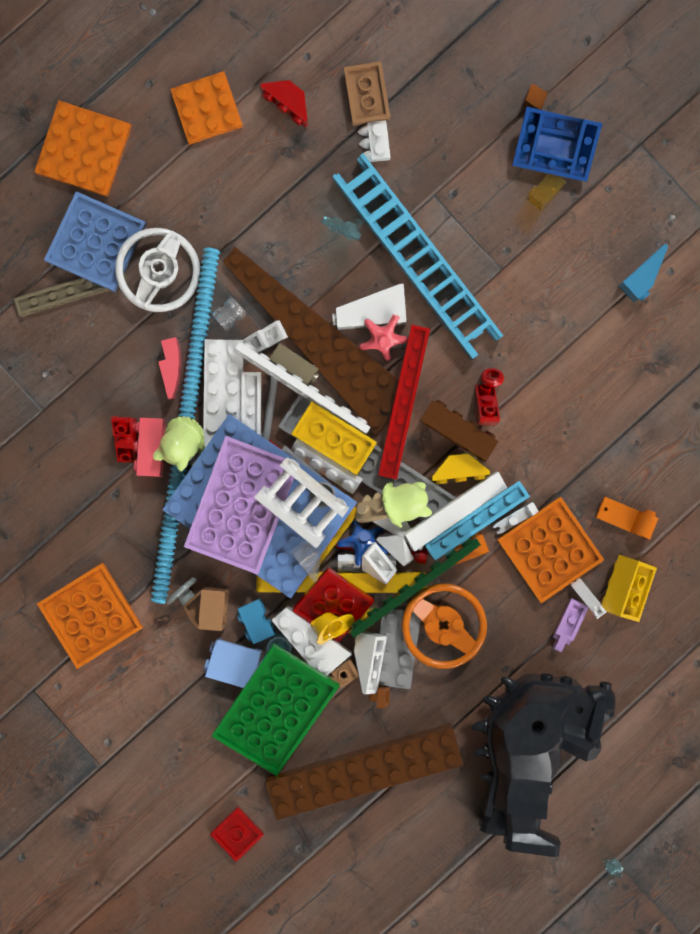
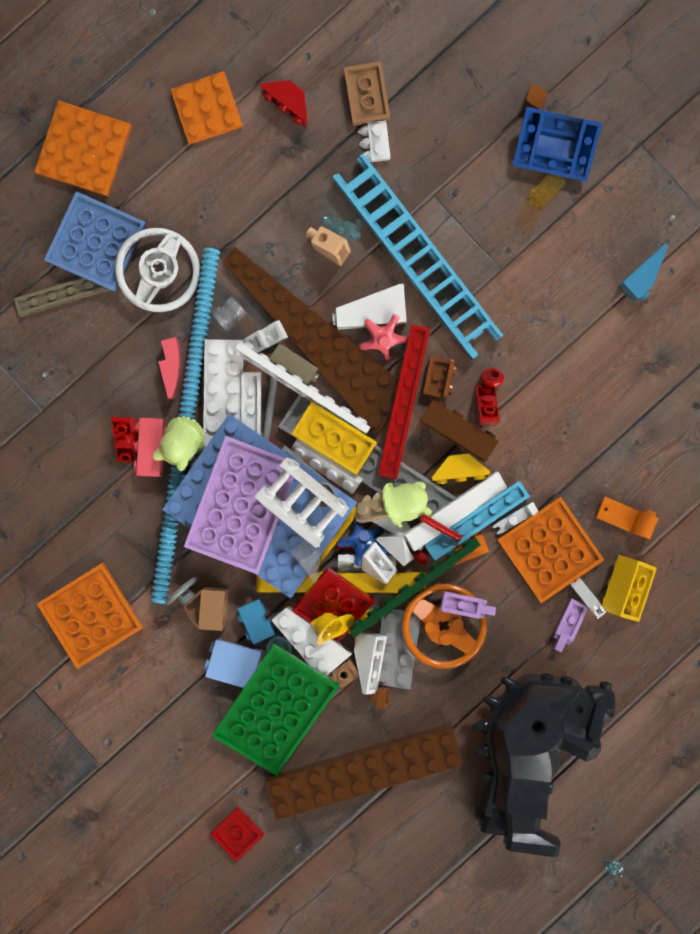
(329, 244): none -> light nougat torso
(438, 377): none -> dark orange bracket
(440, 527): none -> red piece
(465, 605): none -> lavender hinge

